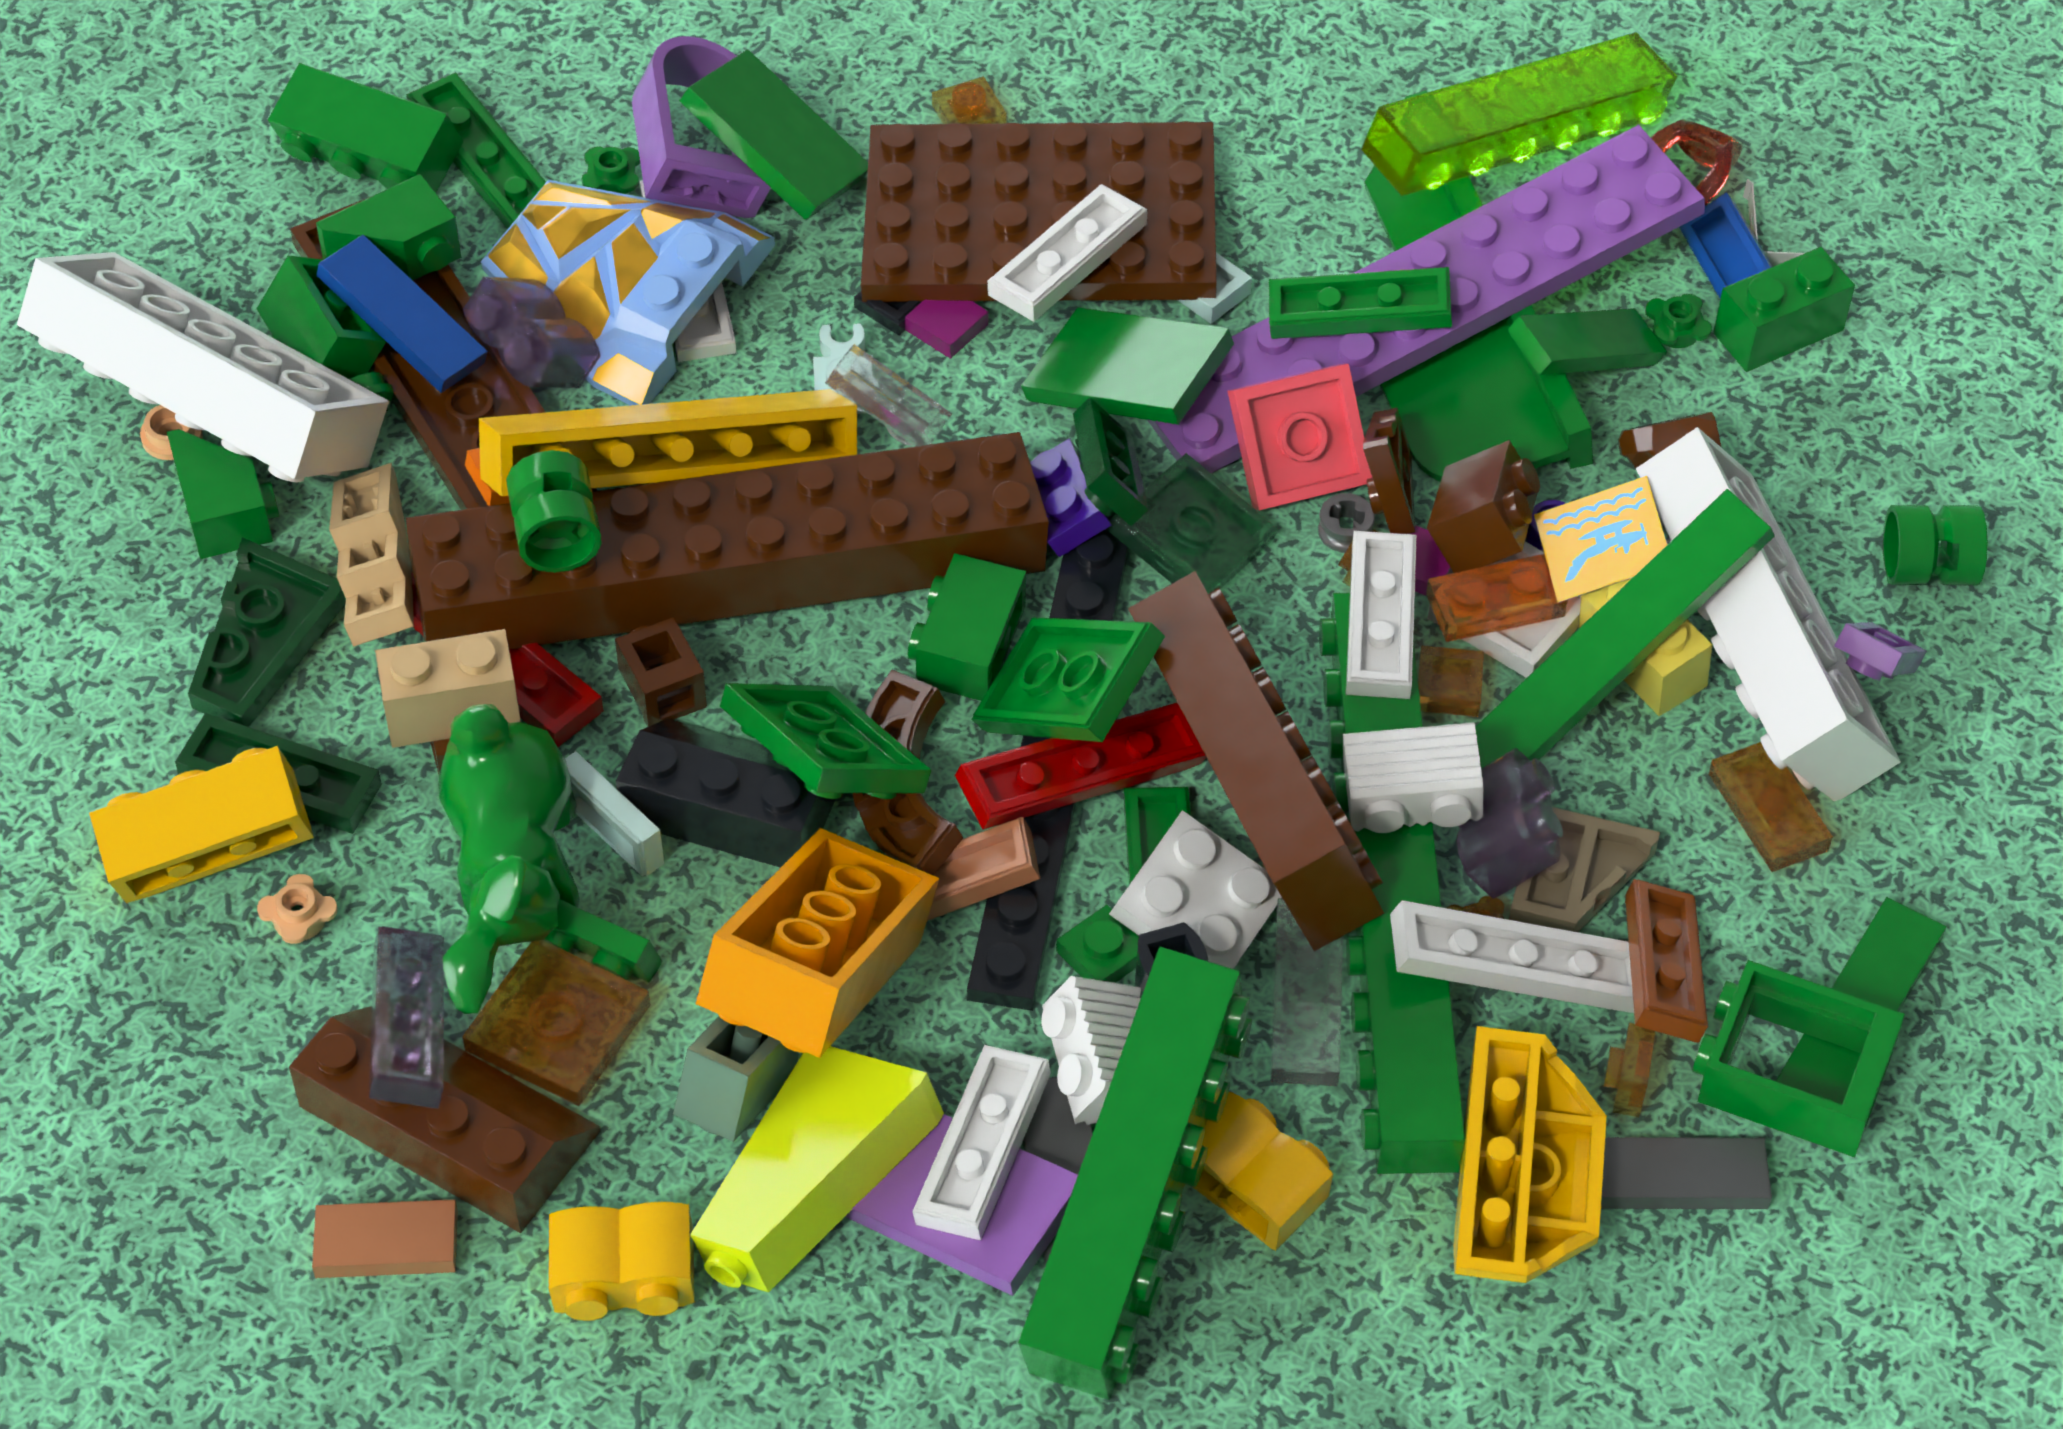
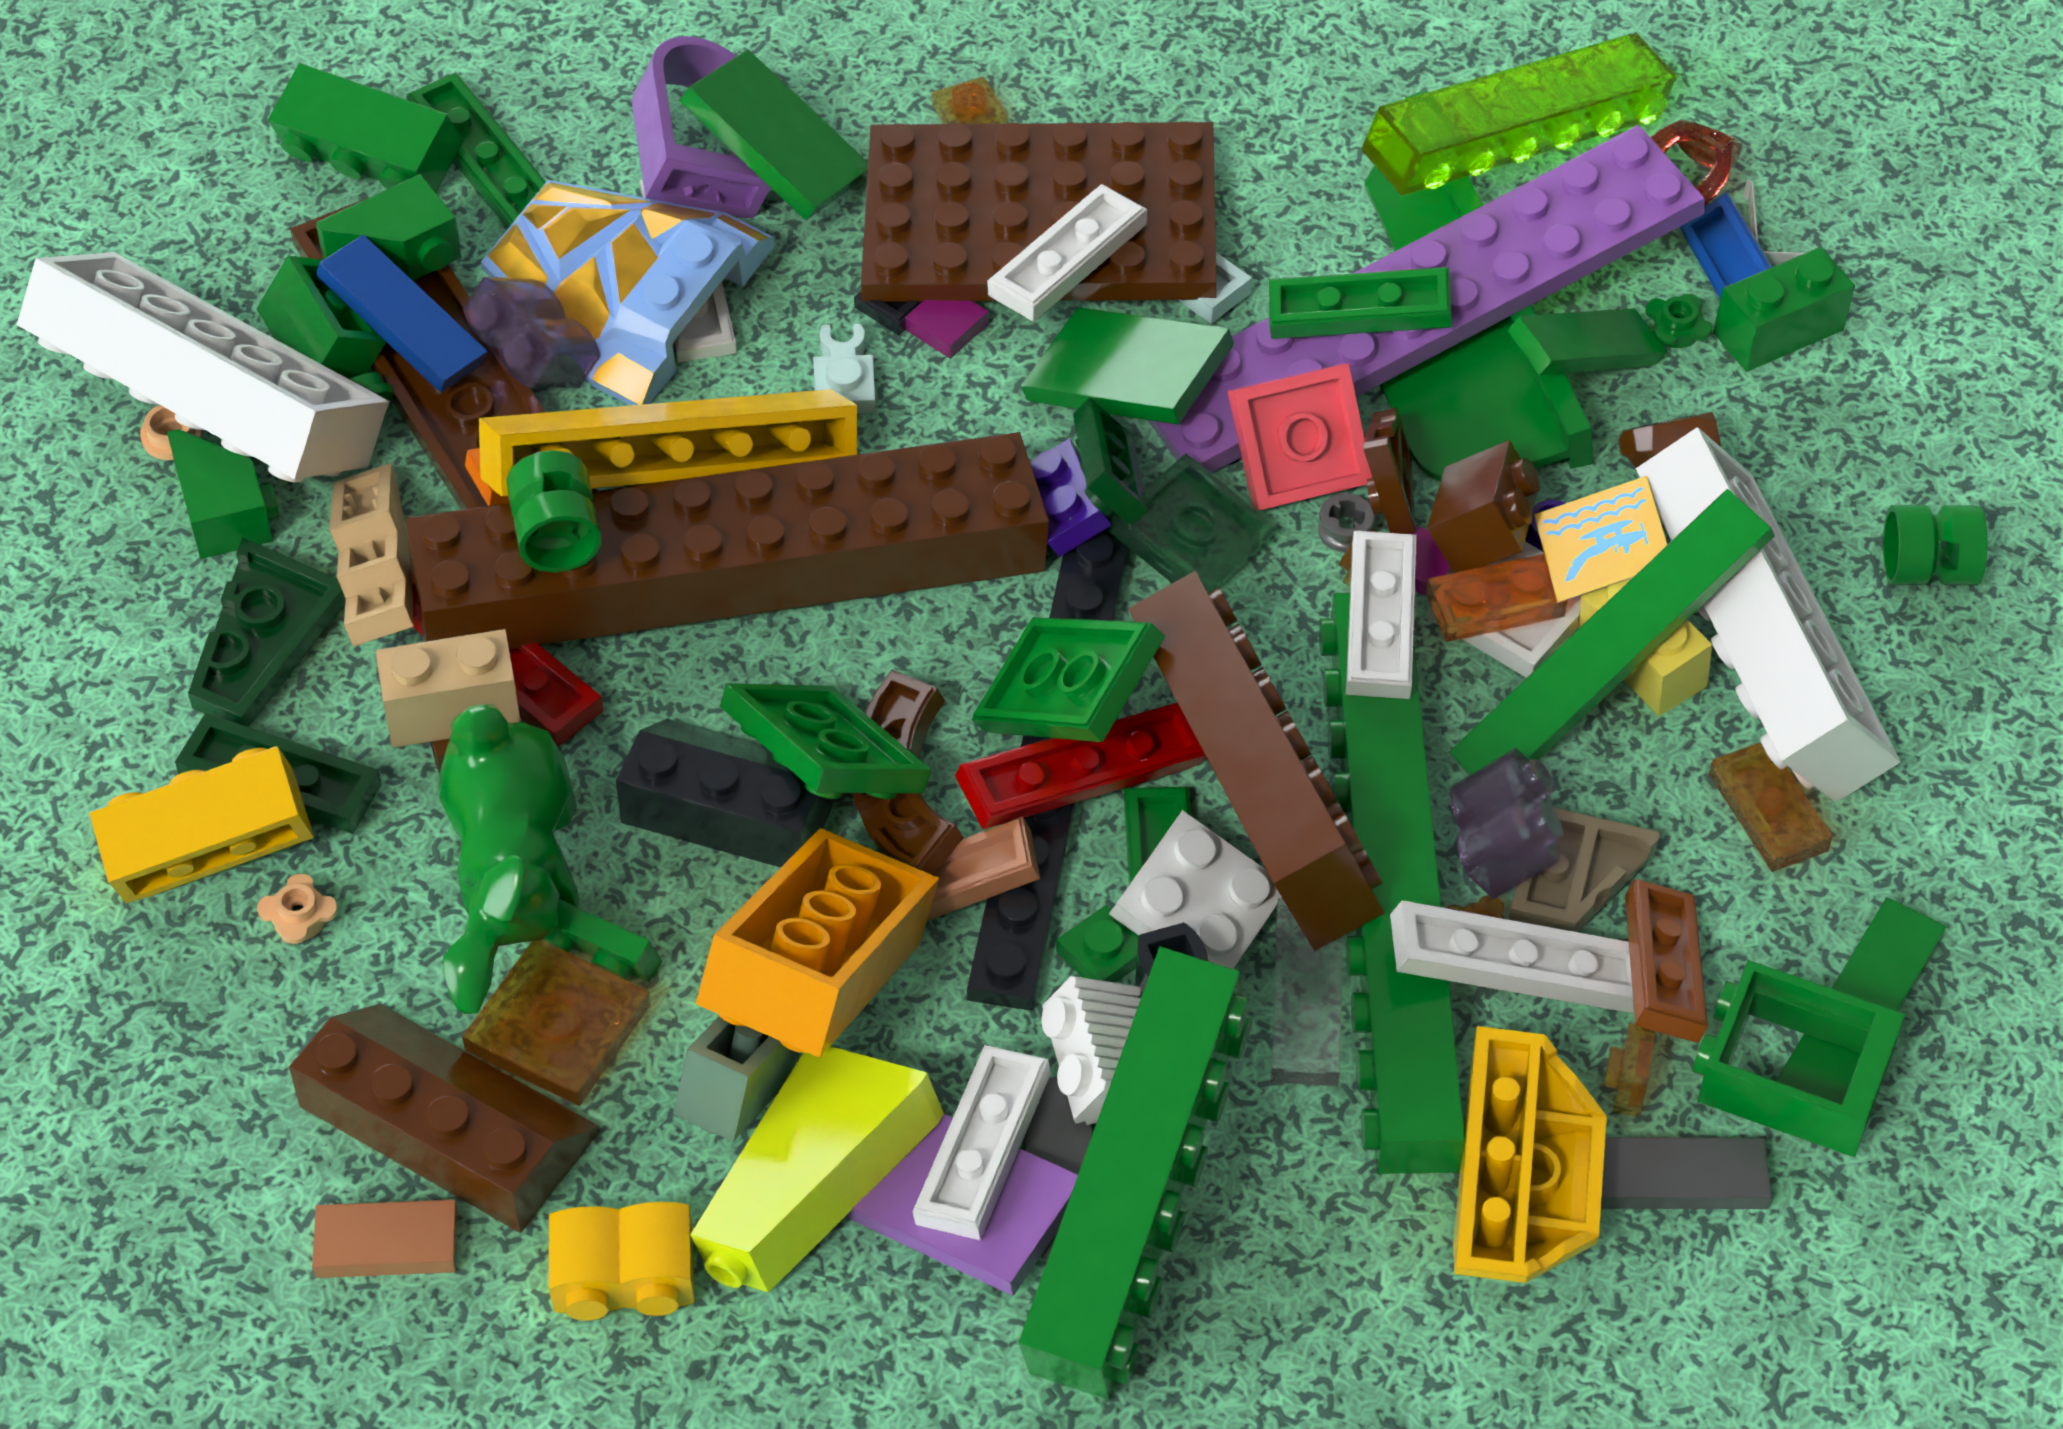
(407, 1018): tile -> none
(611, 169): green plate -> none
(614, 817): light aqua tile -> none
(661, 671): reddish brown brick -> none
(887, 397): clear plate -> none
(968, 626): green brick -> none
(1261, 1173): yellow brick -> none
(1413, 777): white brick -> none
(1450, 680): clear orange plate -> none
(1878, 651): medium lavender plate -> none

